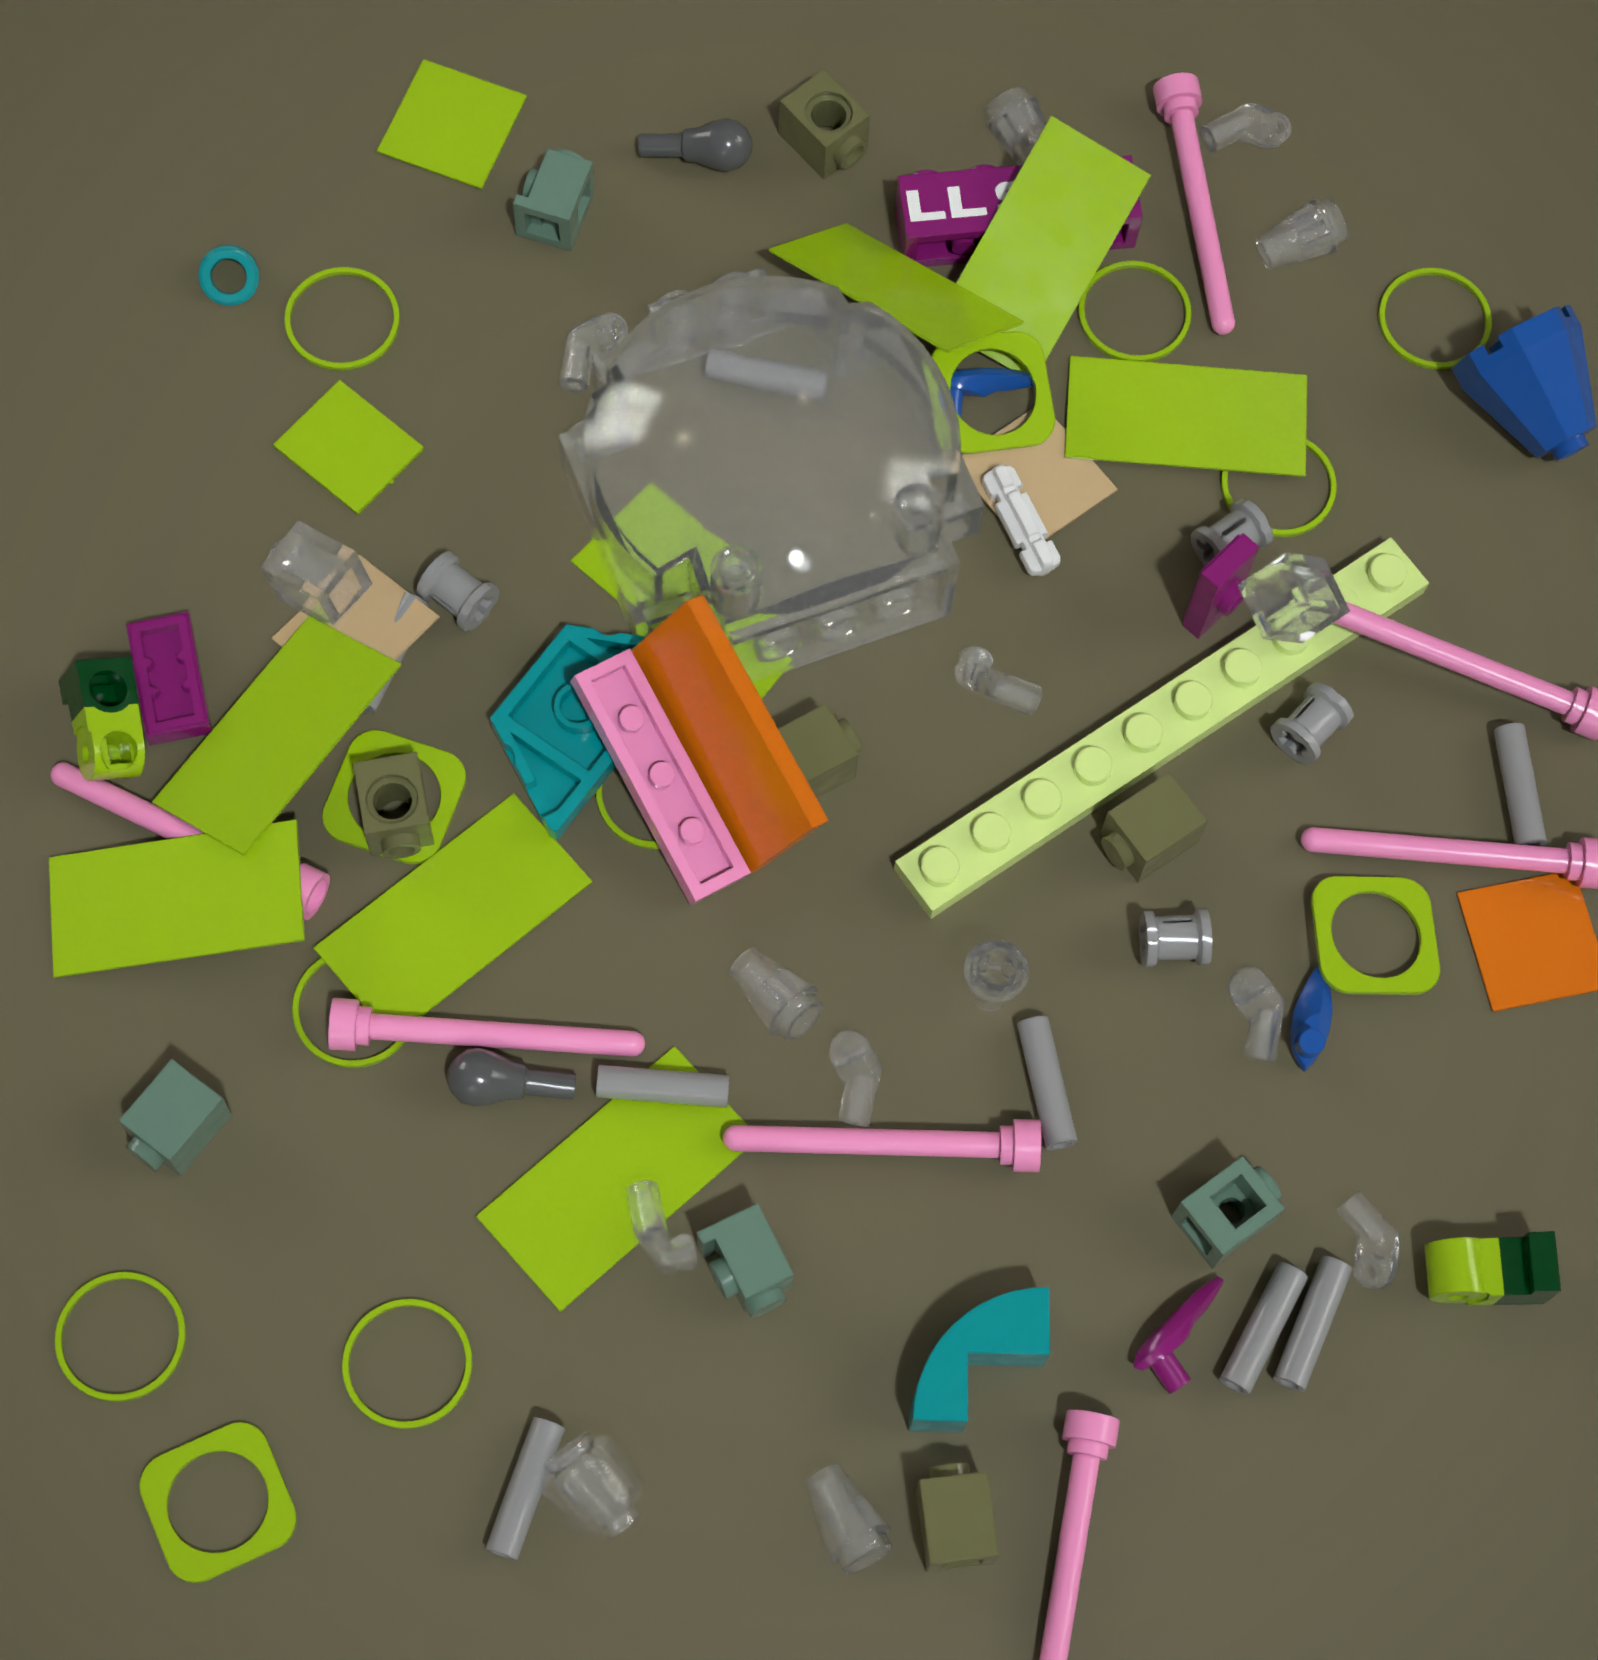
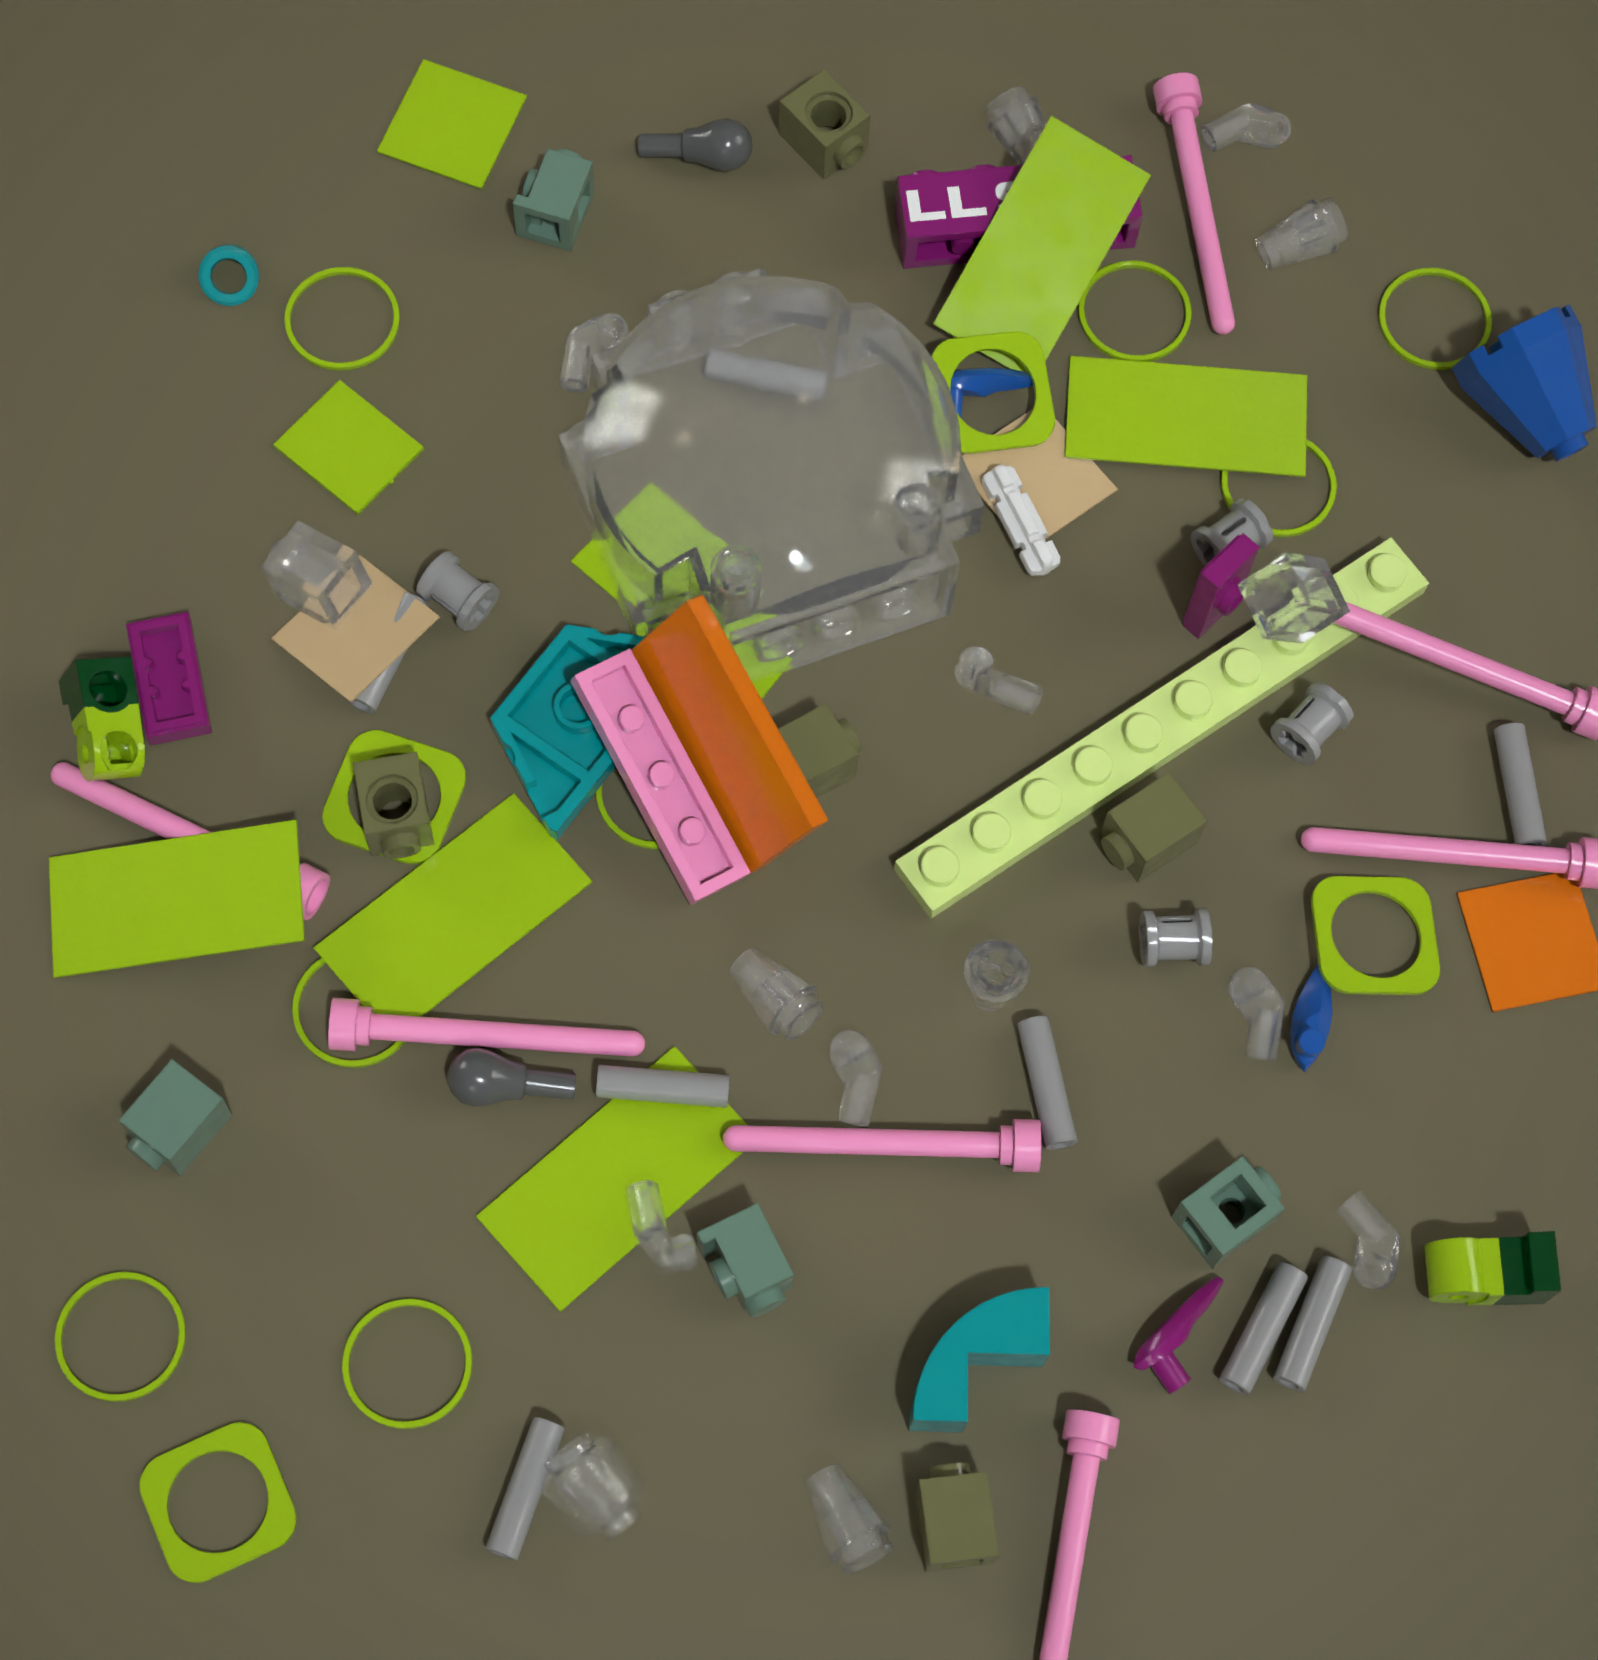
(276, 735): lime piece -> none
(897, 284): lime piece -> none

